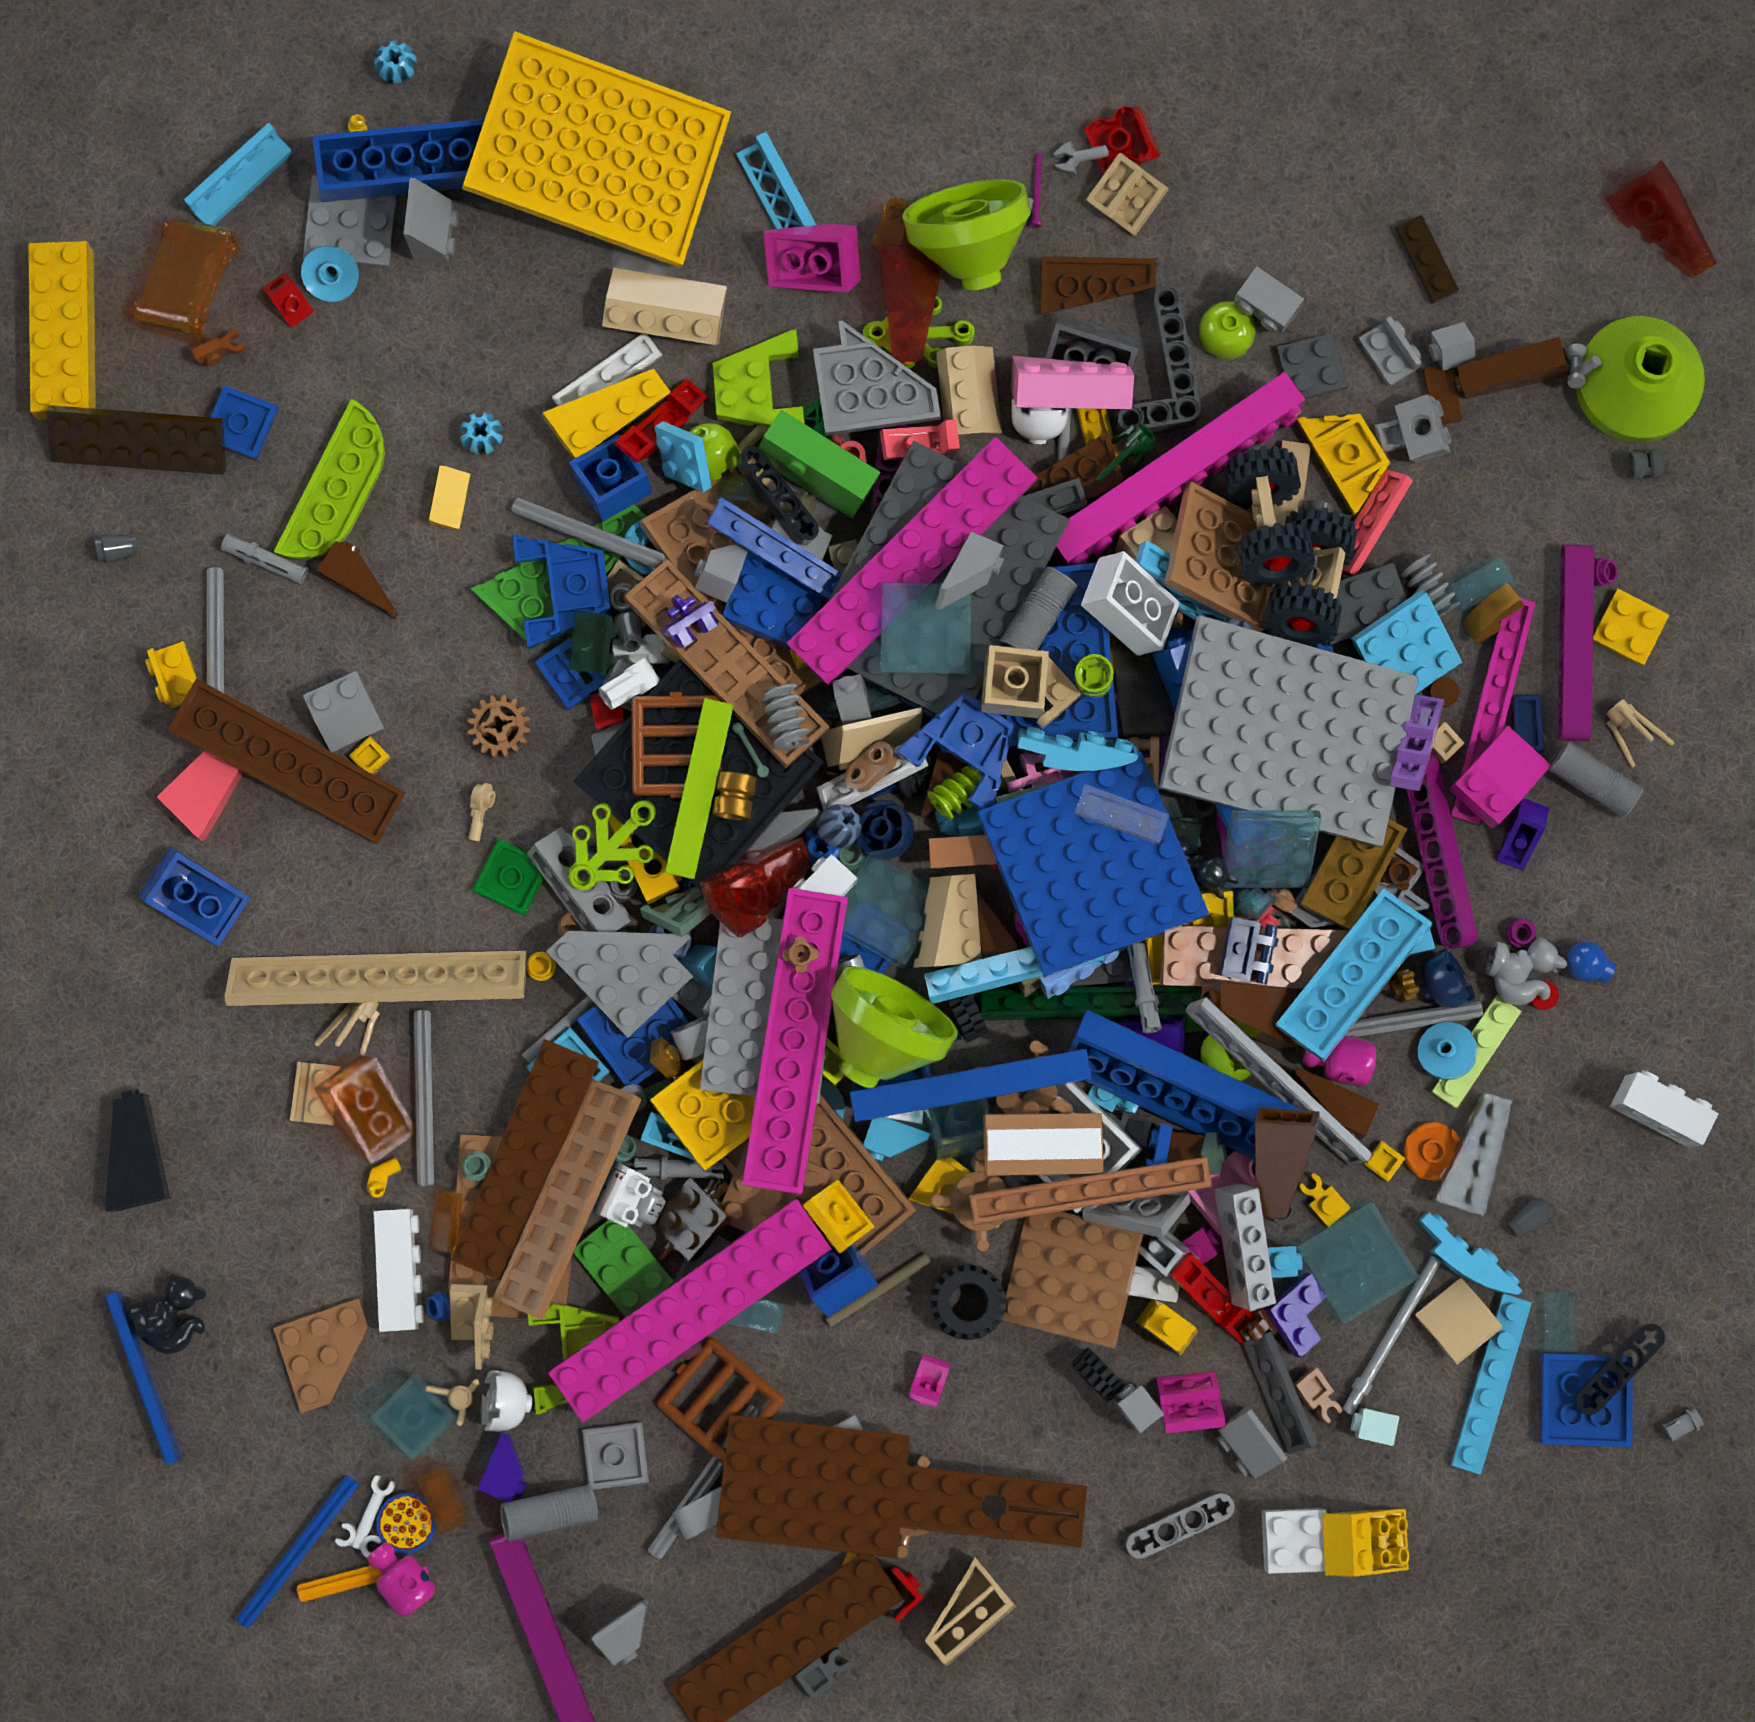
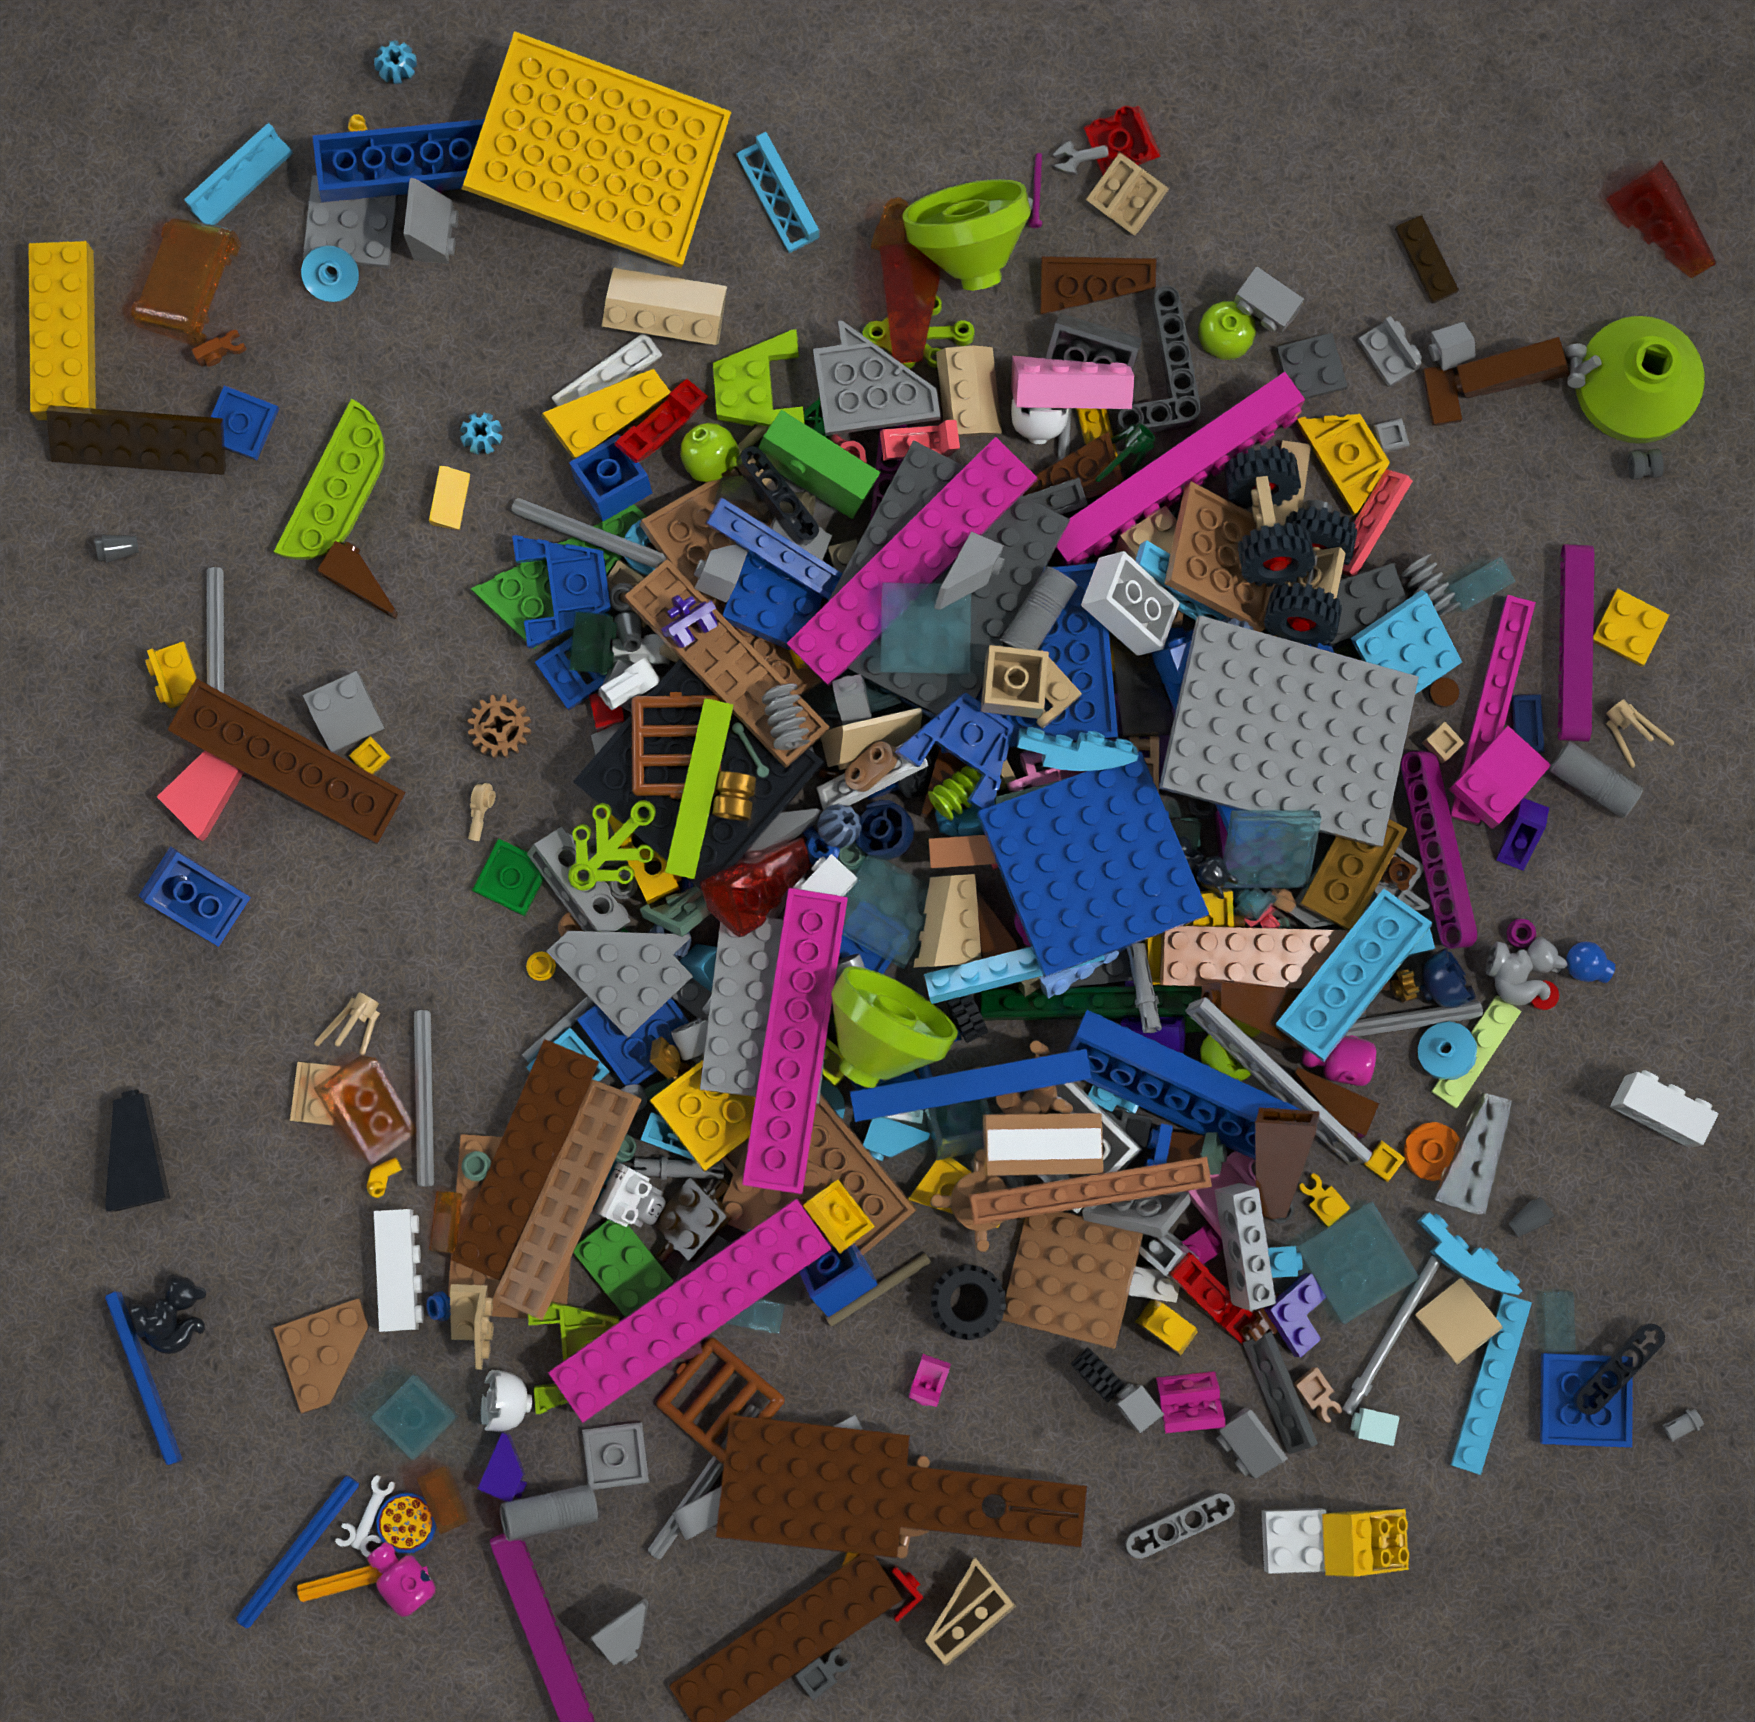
(254, 554): light grey pin -> none
(288, 299): red bracket -> none
(376, 978): tan plate -> none
(458, 1397): tan plant -> none
(683, 456): medium azure plate -> none
(800, 962): medium nougat plate -> none
(813, 257): dark pink slope -> none
(1094, 676): lime wheel -> none
(1121, 814): clear plate -> none
(1240, 950): plate -> none
(1411, 417): light grey brick -> none
(1418, 744): medium lavender slope -> none
(1486, 617): pearl gold slope -> none
(1605, 571): magenta plate -> none

